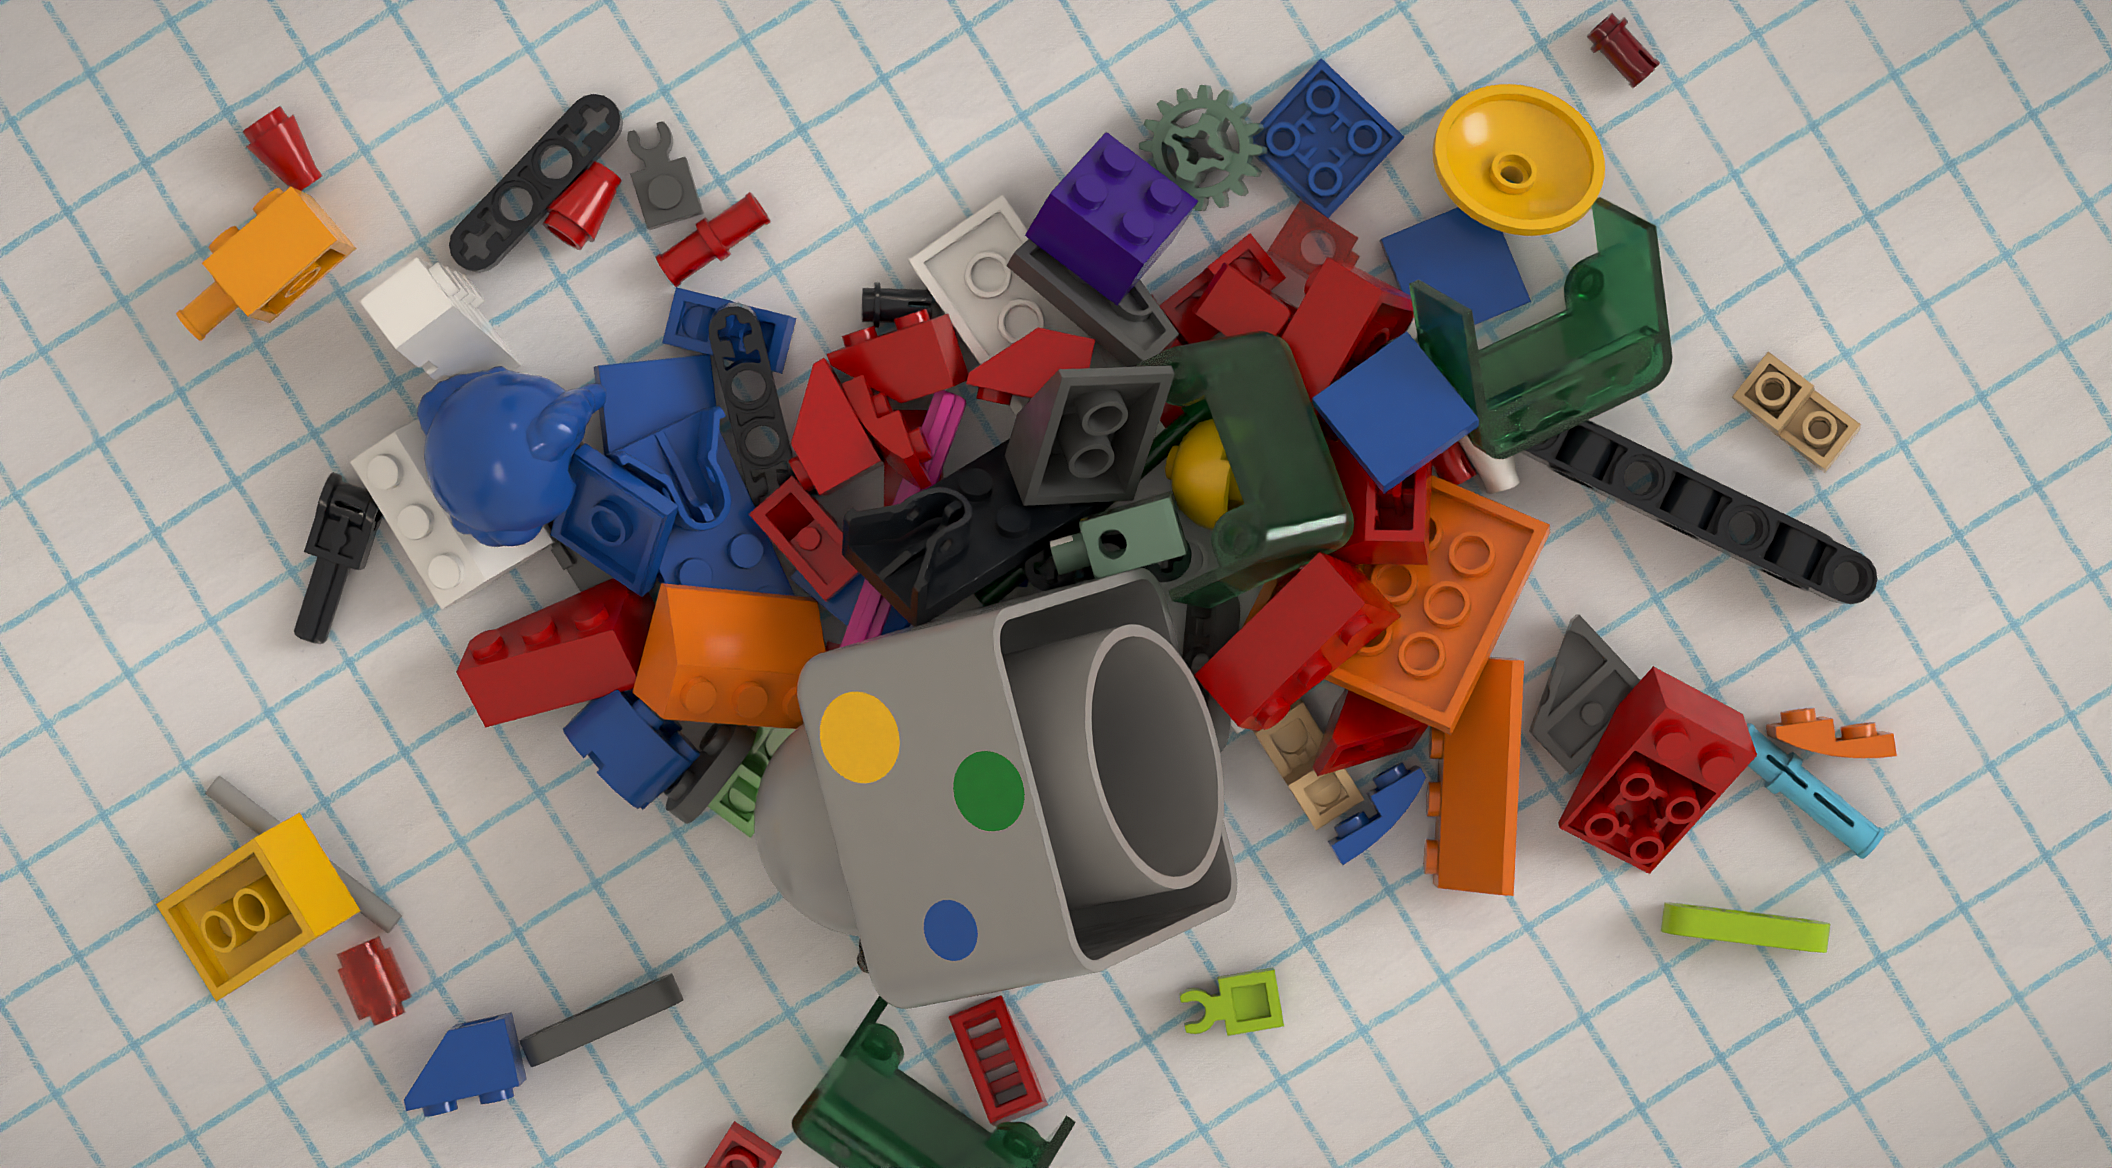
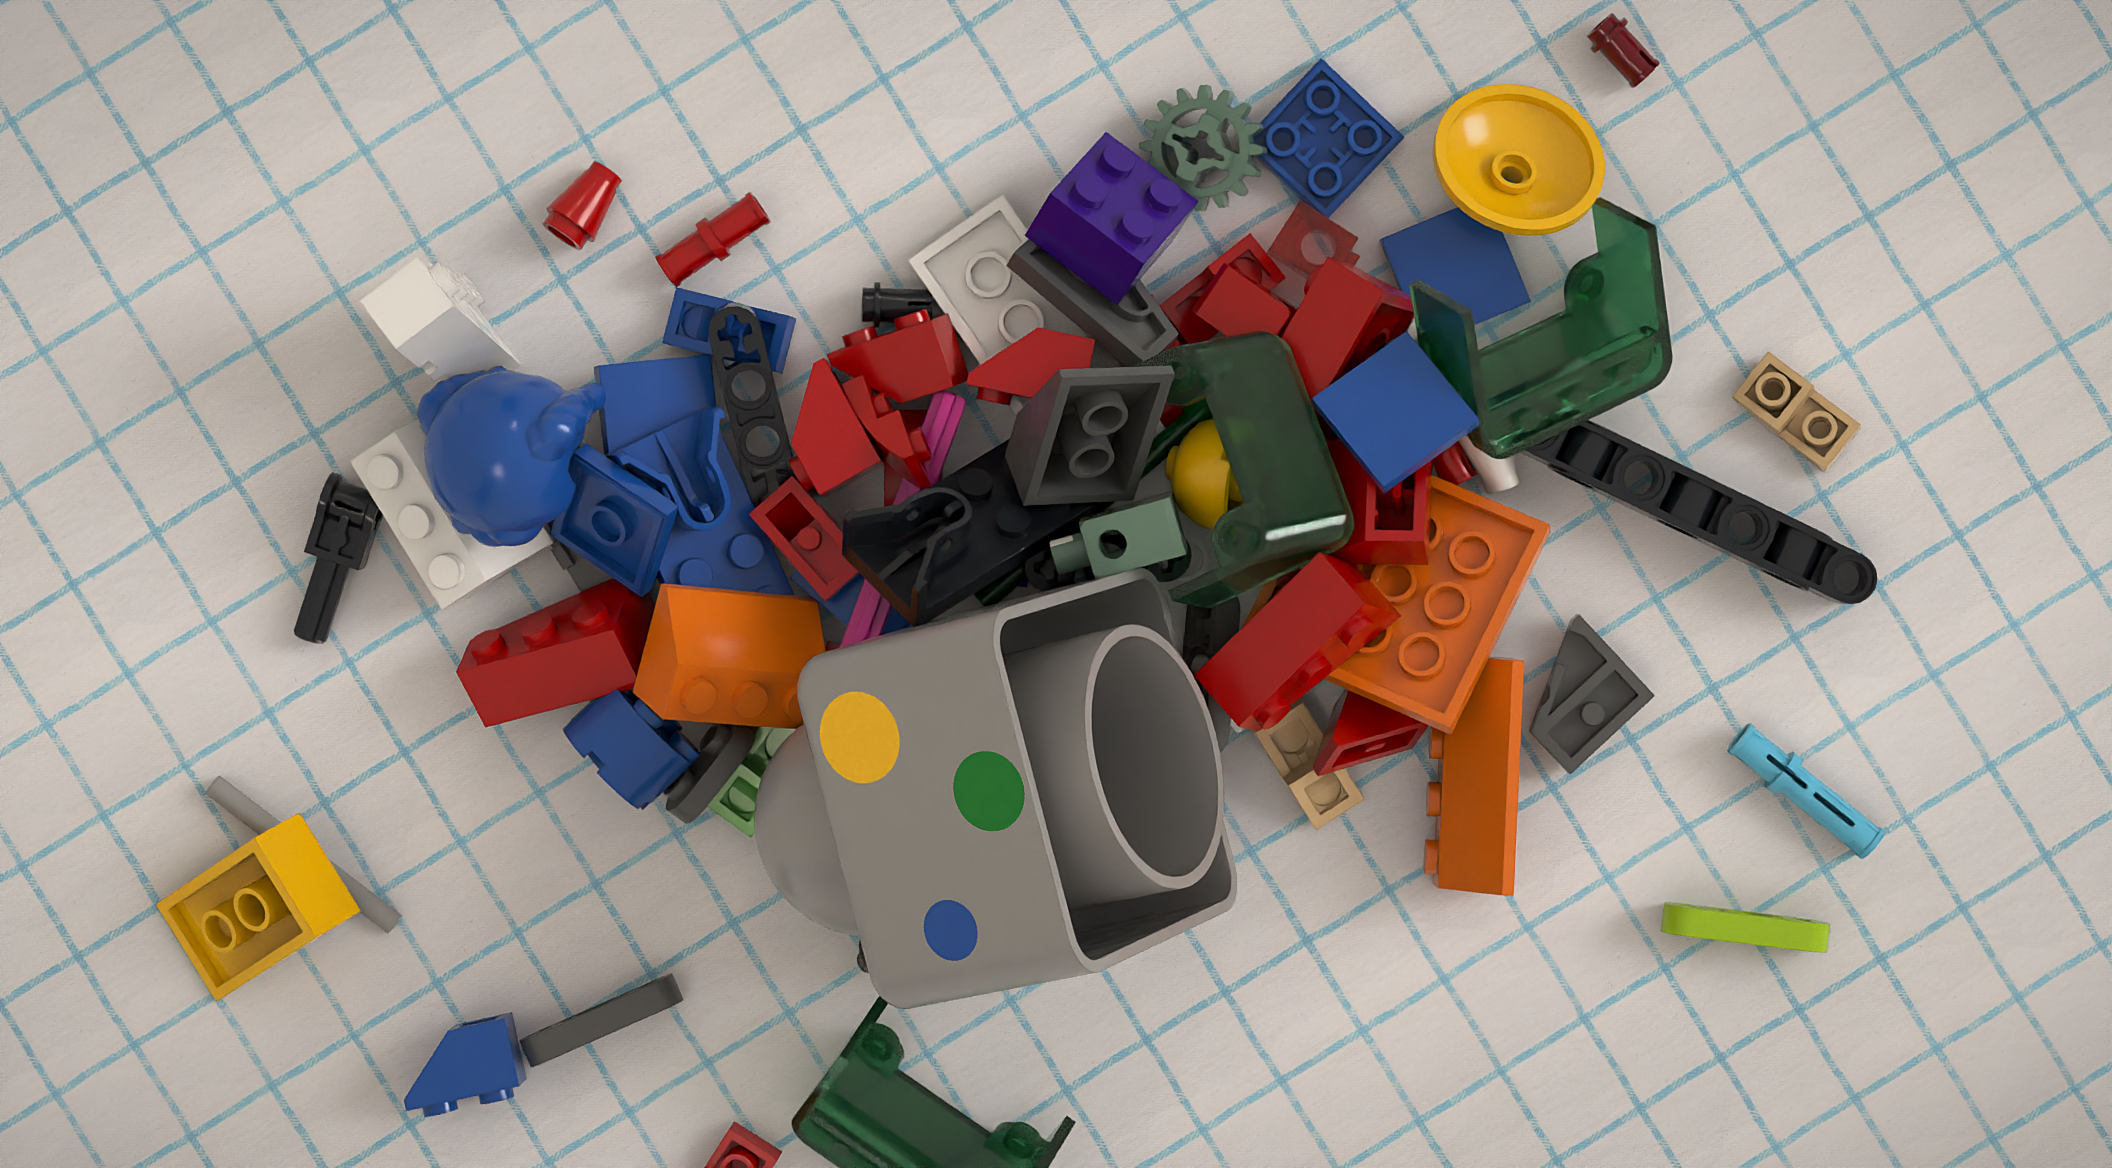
(267, 261): light orange brick -> none
(282, 148): red cone -> none
(373, 981): clear red brick -> none
(529, 176): black beam -> none
(665, 186): dark grey plate -> none
(987, 1091): red slope -> none
(1245, 1003): lime plate -> none
(1390, 798): blue slope -> none
(1657, 770): red slope -> none
(1817, 734): orange slope -> none

